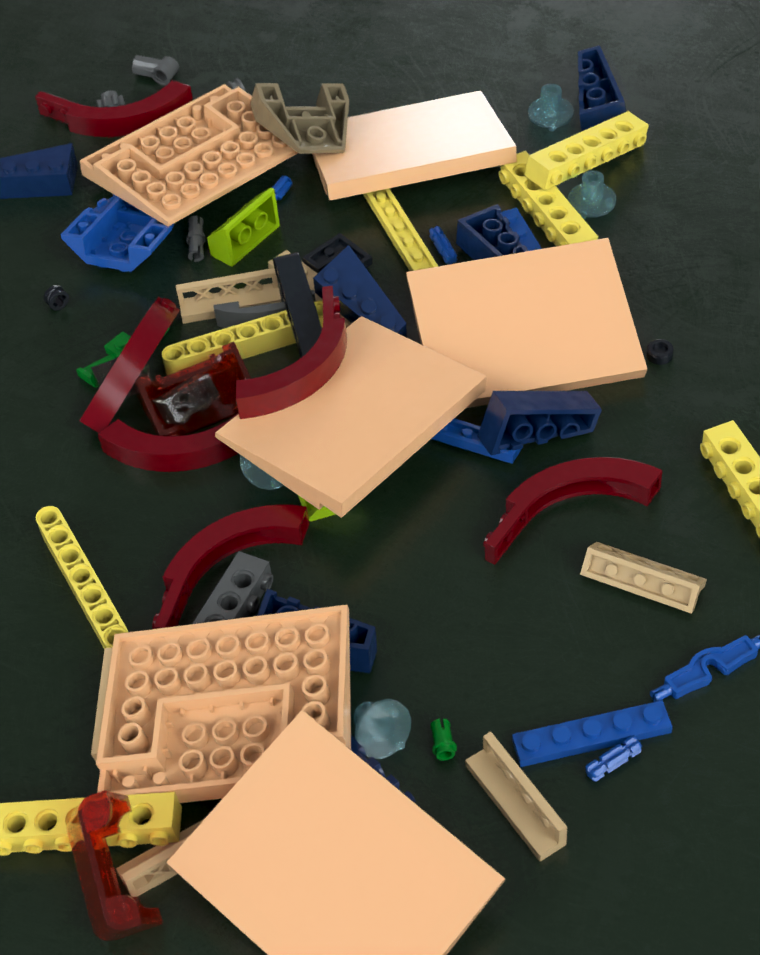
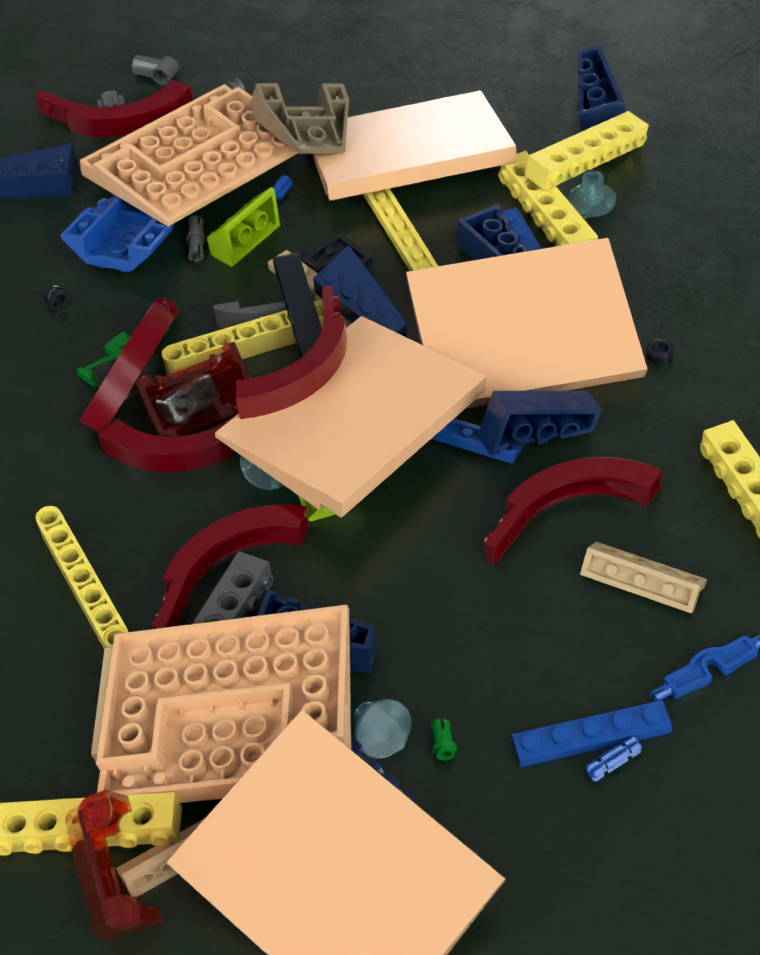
(253, 294): tan fence -> none
(443, 245): blue axle -> none
(517, 798): tan fence -> none
(551, 109): clear light blue piece -> none

